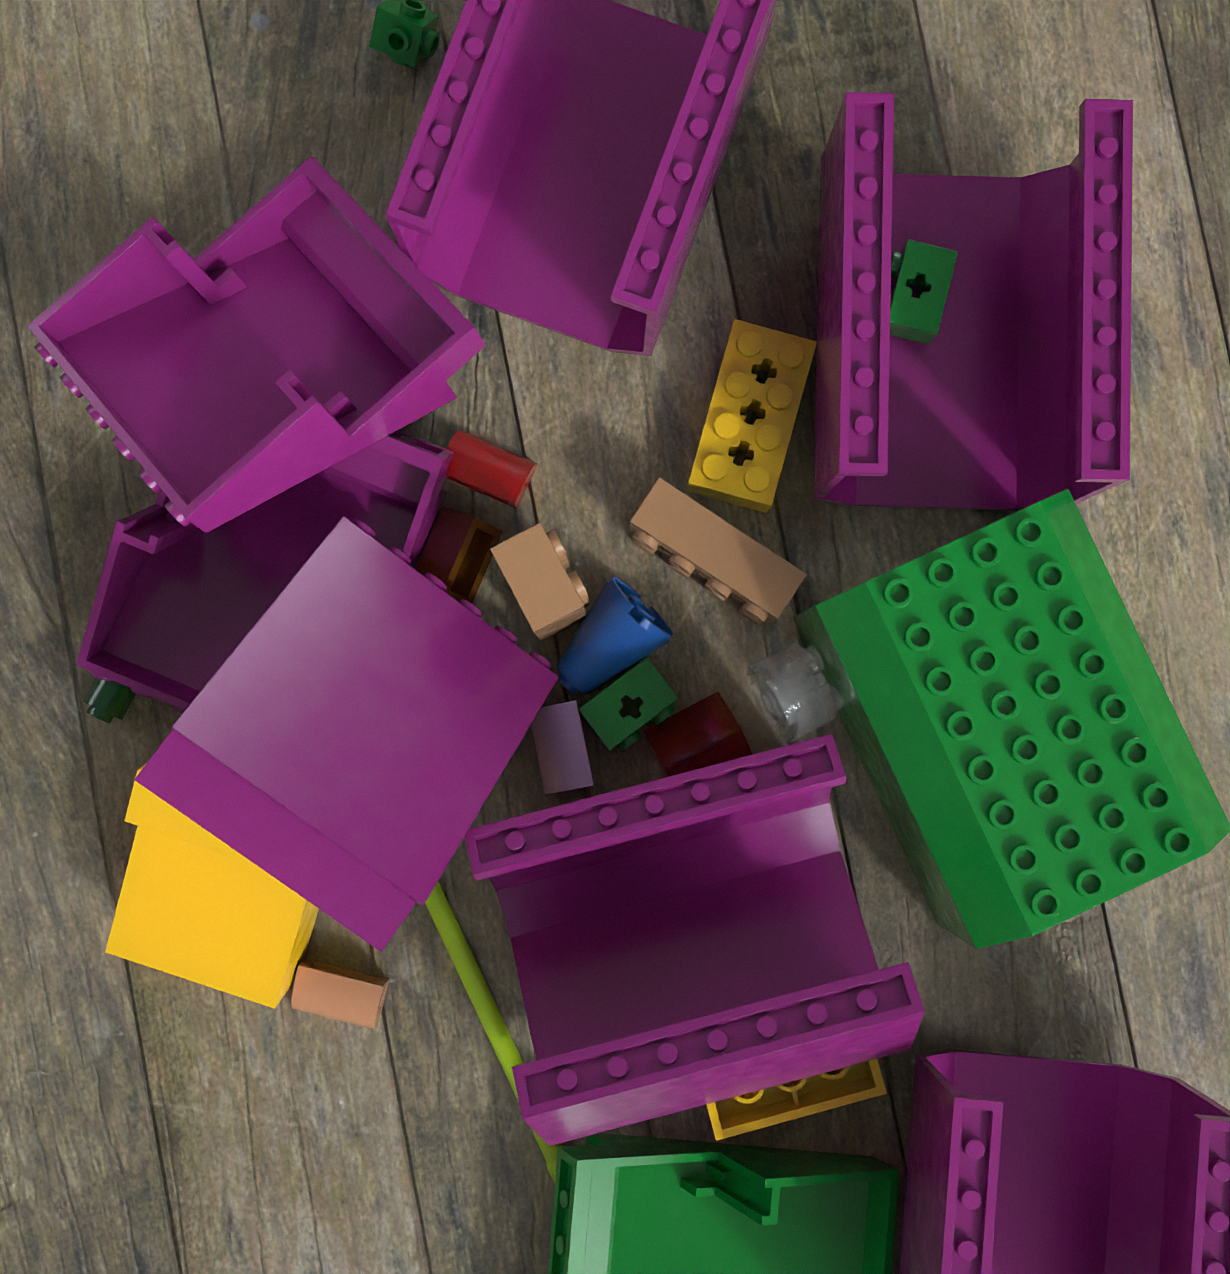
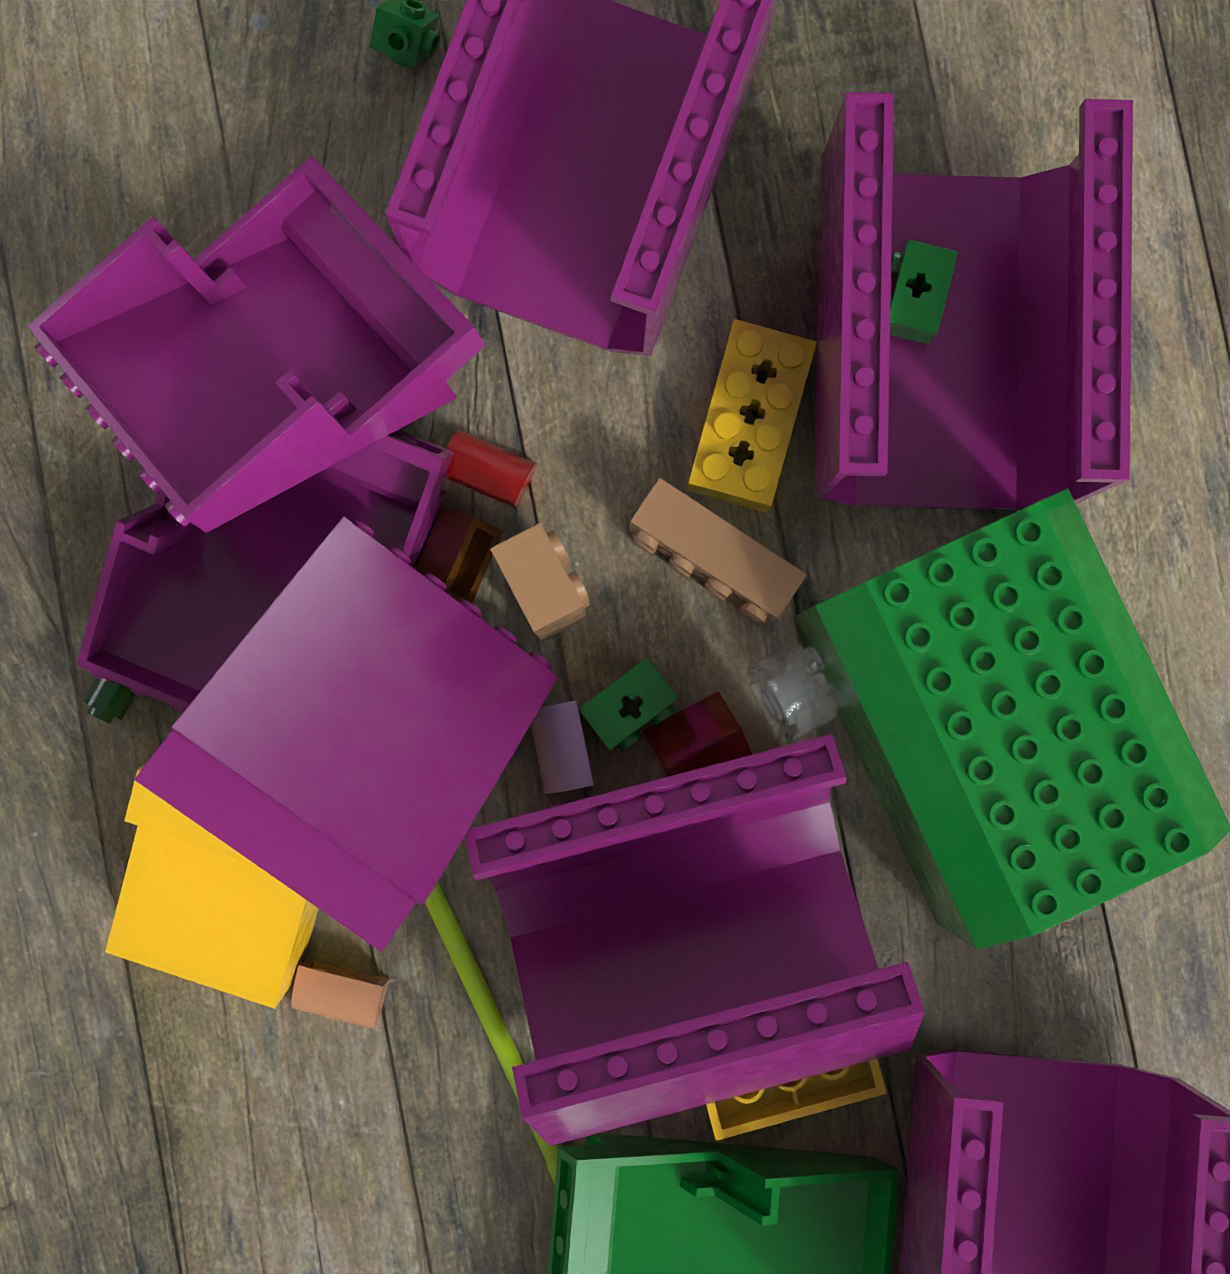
(611, 638): blue cone -> none

